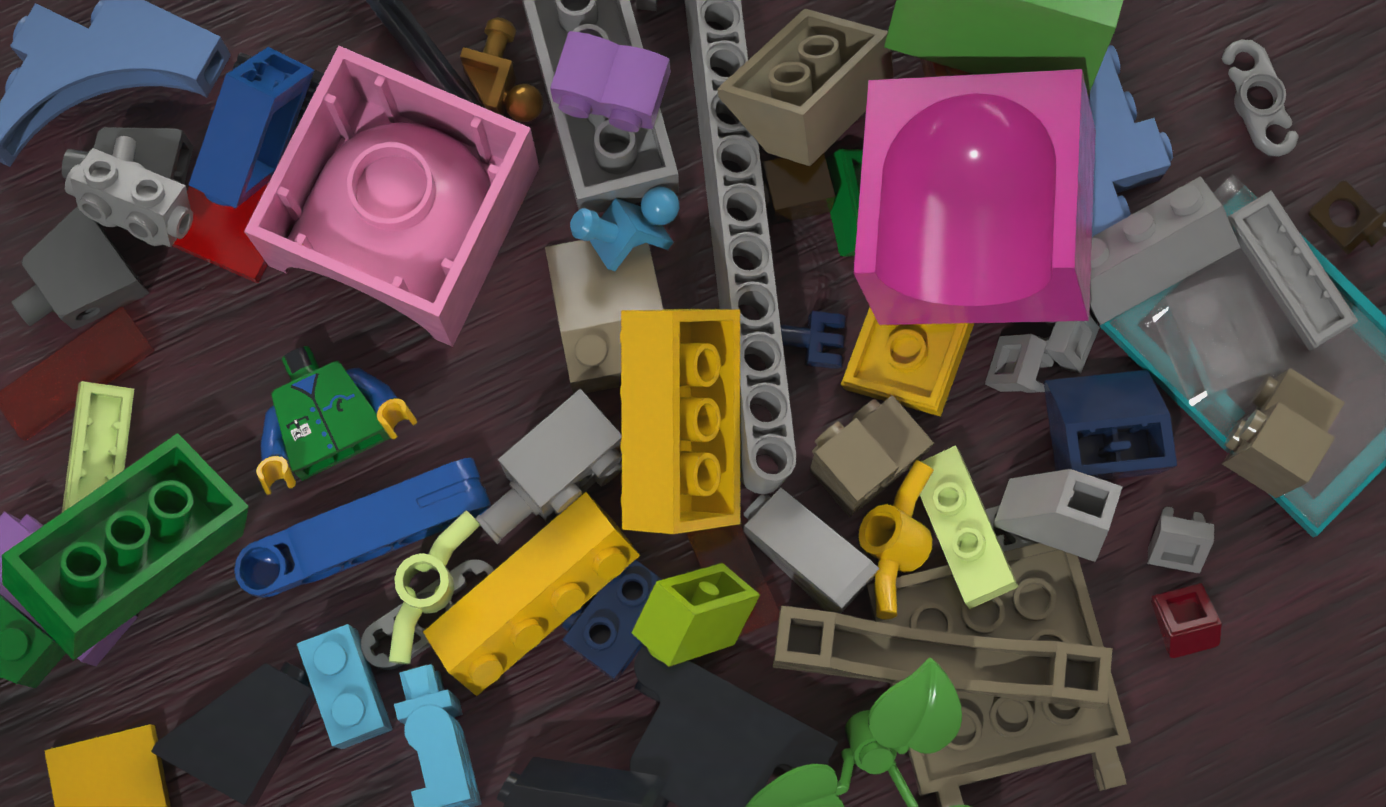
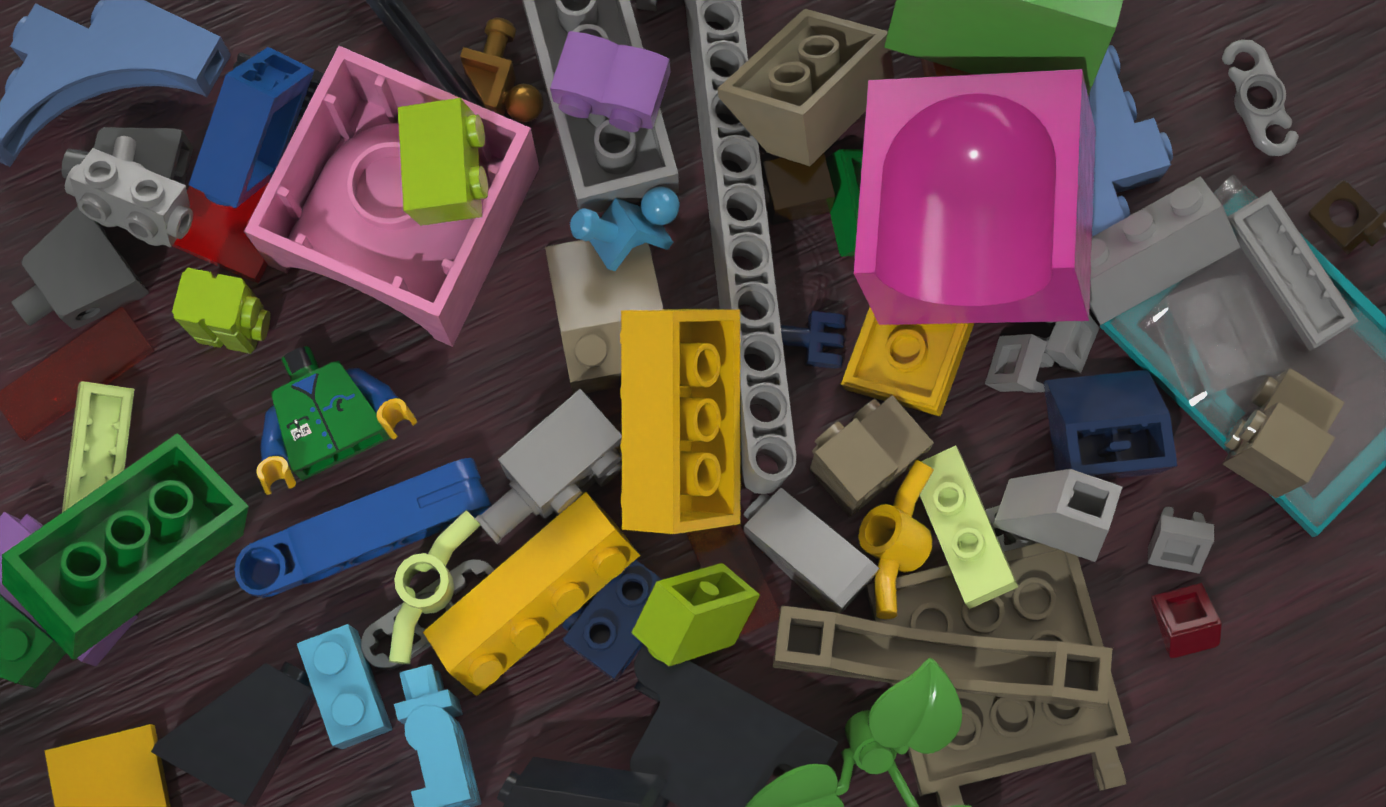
(220, 311): none -> lime brick
(441, 161): none -> lime brick

